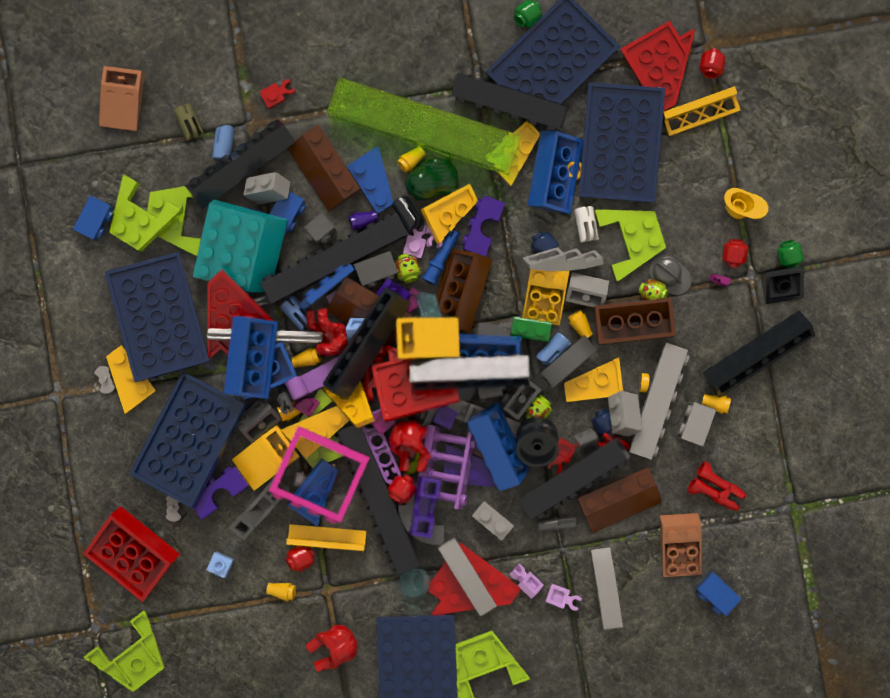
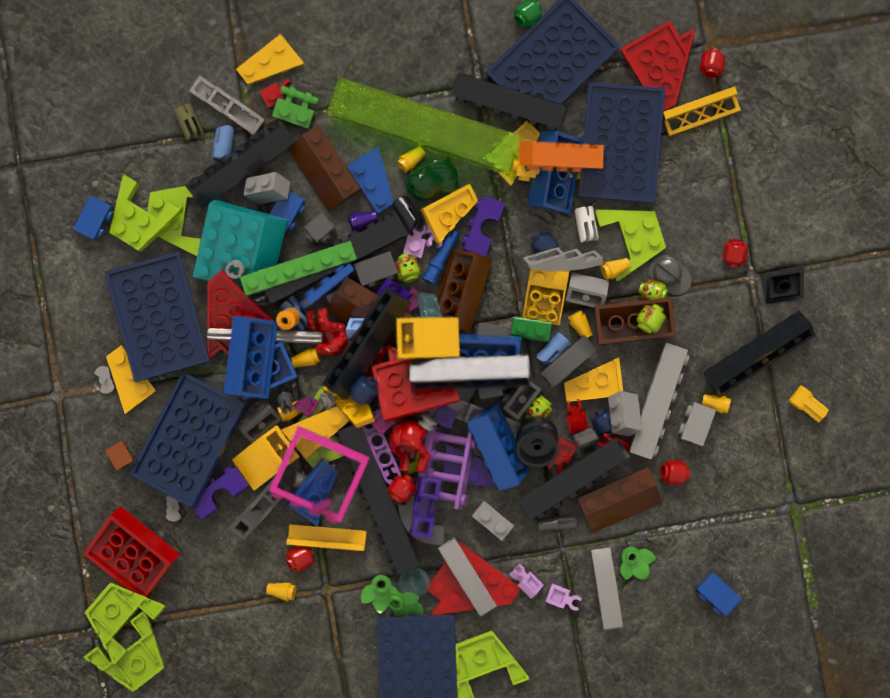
(113, 610): none -> lime wing
(119, 455): none -> dark orange panel
(121, 98): nougat slope -> none
(220, 564): light blue brick -> none
(226, 105): none -> light grey slope
(236, 263): none -> light grey bush
(269, 61): none -> yellow wing
(288, 318): none -> light orange brick
(292, 112): none -> bright green plate
(298, 268): none -> bright green plate
(310, 382): medium lavender beam -> none
(321, 505): none -> magenta tile
(326, 400): none -> light grey plate
(339, 642): red hair -> none
(364, 390): none -> dark blue head
(378, 595): none -> bright green plate
(404, 603): none -> bright green plate
(427, 422): none -> light grey bush
(521, 172): none -> yellow brick
(560, 156): none -> orange wedge
(576, 419): none -> red plate
(614, 268): none -> yellow cone
(638, 565): none -> bright green plate
(644, 382): yellow tile -> none
(651, 318): none -> lime head
(674, 472): none -> red head
(681, 544): nougat slope -> none
(719, 280): magenta tile -> none
(720, 496): red piece -> none
(744, 204): yellow piece -> none
(790, 254): green head -> none
(804, 400): none -> yellow piece

